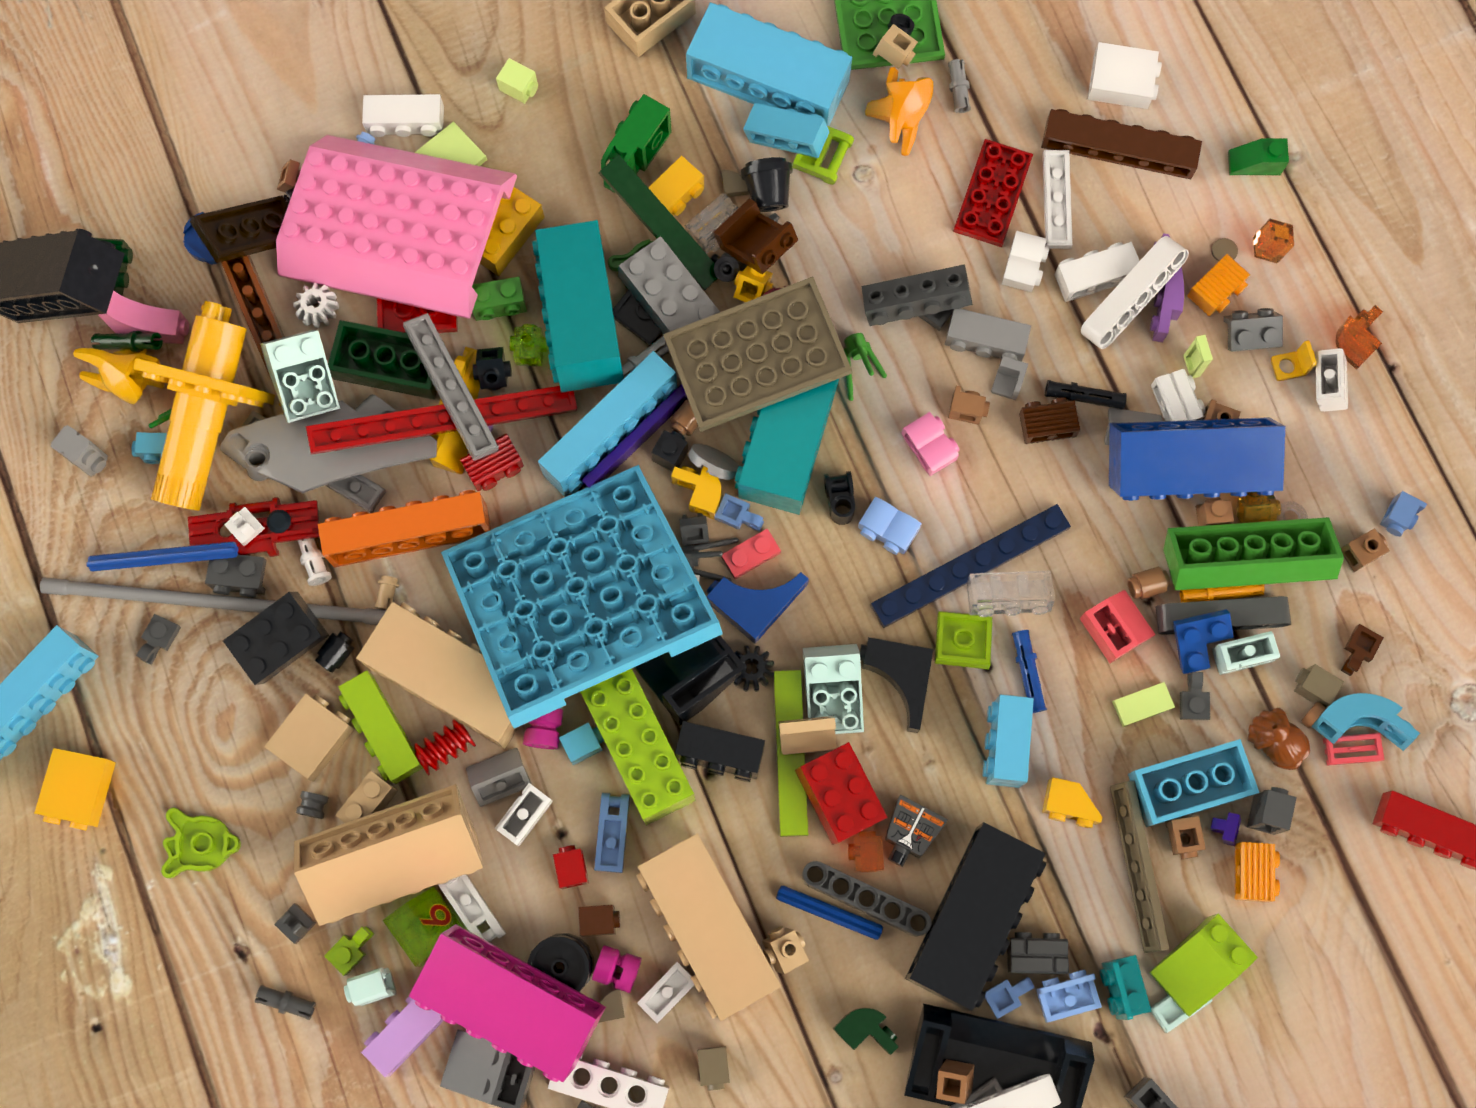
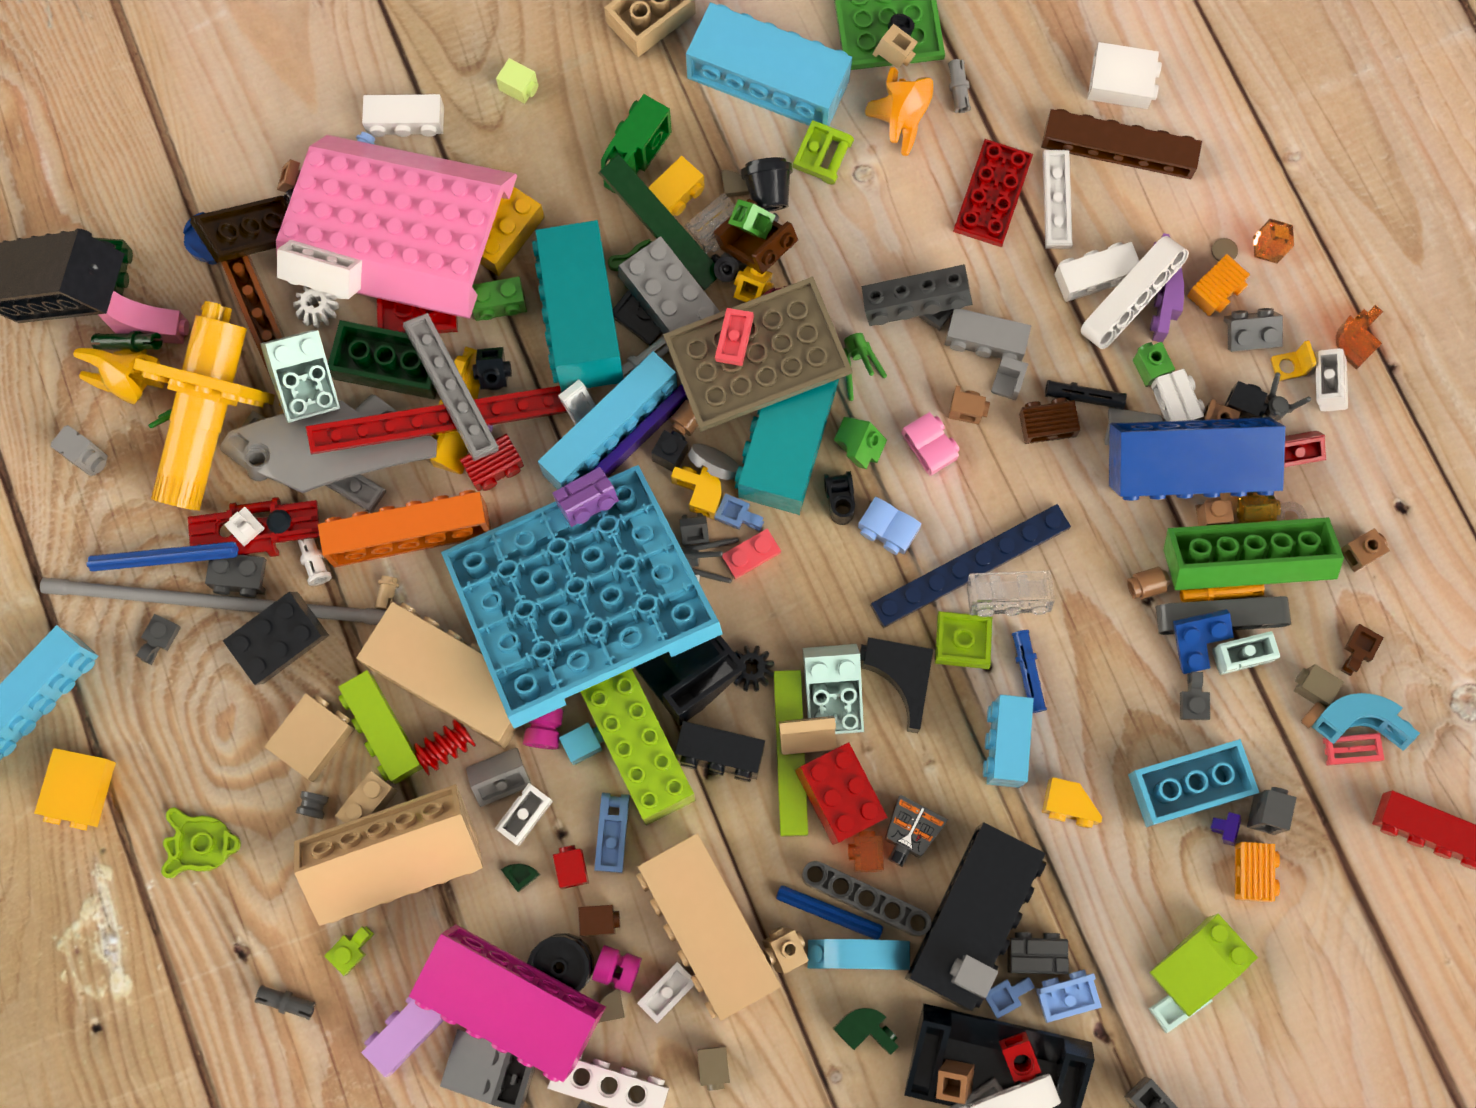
(149, 446): medium azure brick -> none
(295, 923): dark grey tile -> none
(319, 269): none -> white brick
(335, 651): black brick -> none
(370, 987): light aqua brick -> none
(420, 923): clear neon green slope -> none
(454, 146): yellowish green tile -> none
(471, 907): white plate -> none
(520, 875): none -> dark green tile
(528, 345): clear neon green brick -> none
(577, 401): none -> white plate
(585, 497): none -> medium lavender brick
(734, 337): none -> coral plate
(752, 219): none -> bright green brick
(753, 609): blue arch -> none
(786, 129): medium azure brick -> none
(859, 954): none -> medium azure arch
(860, 441): none -> bright green brick
(973, 975): none -> light grey brick
(1016, 1046): none -> red brick
(1024, 261): white brick -> none
(1117, 626): coral slope -> none
(1125, 988): teal bracket -> none
(1139, 867): dark tan tile -> none
(1143, 704): yellowish green tile -> none
(1152, 362): none -> bright green brick
(1192, 829): medium nougat brick -> none
(1198, 356): yellowish green tile -> none
(1248, 400): none -> black brick
(1259, 157): green slope -> none
(1278, 405): none -> dark grey plant
(1279, 739): dark orange hair -> none
(1304, 448): none -> red slope
(1402, 513): medium blue brick -> none

